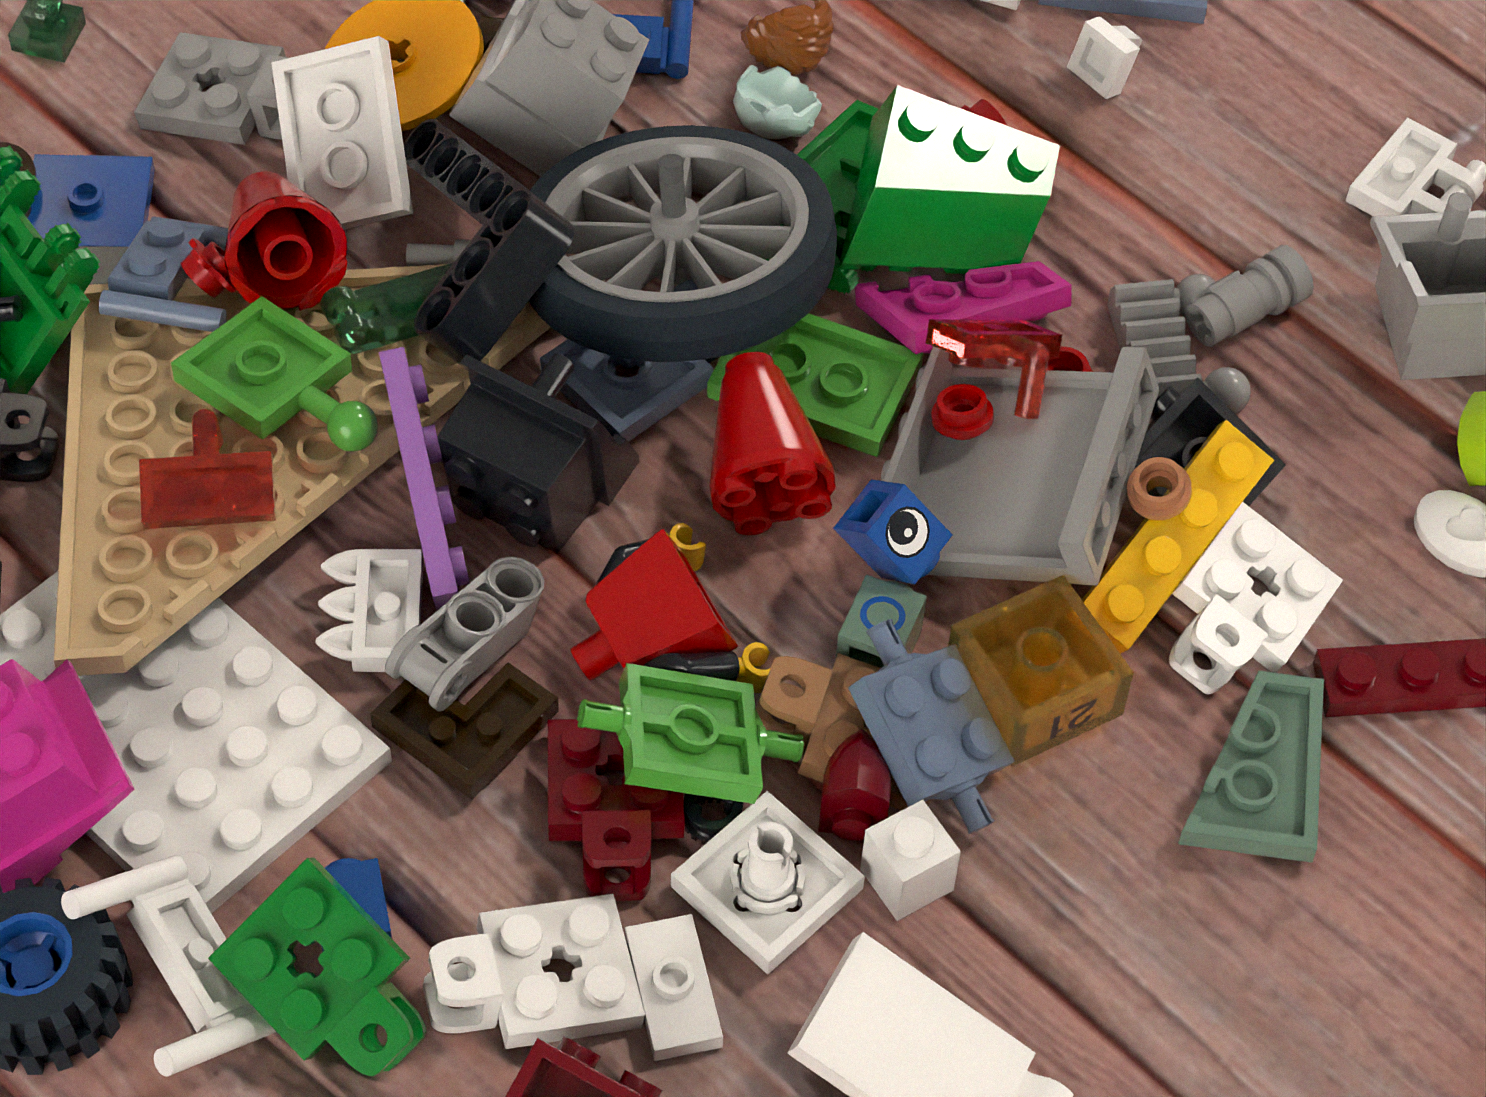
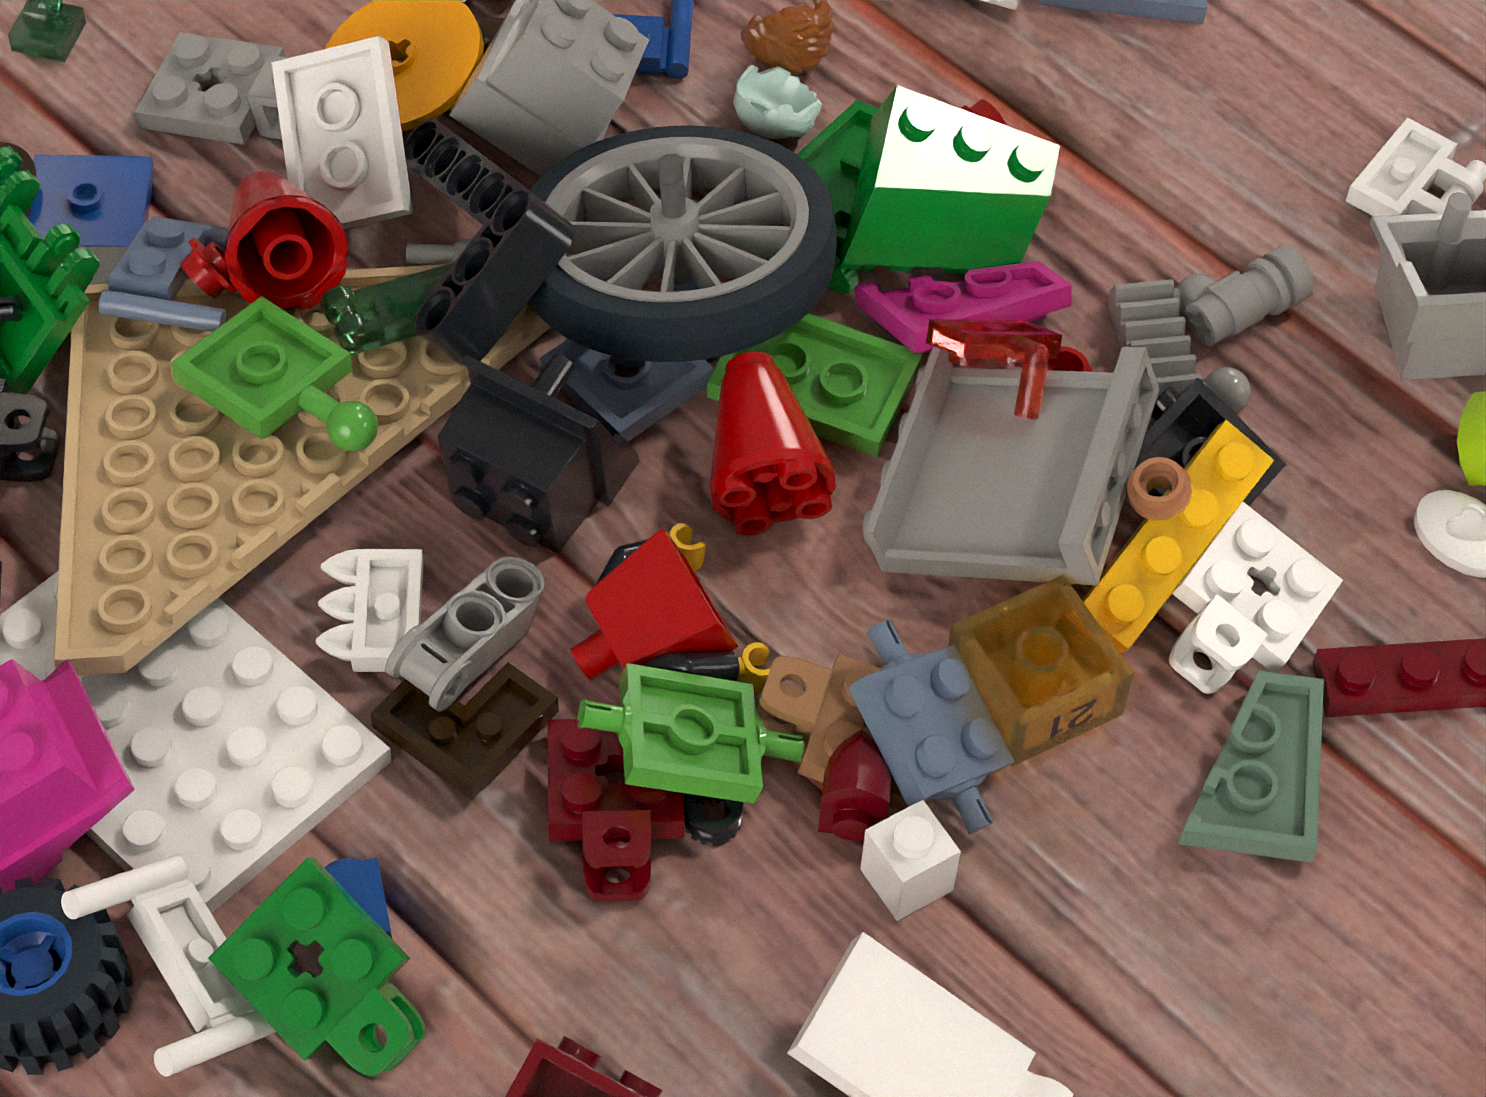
(208, 485): clear red plate -> none
(418, 450): medium lavender plate -> none
(506, 978): white plate -> none
(674, 987): white plate -> none
(767, 843): white plate -> none
(877, 603): sand green brick -> none
(893, 532): blue brick -> none
(962, 412): red plate -> none
(1104, 56): white tile -> none

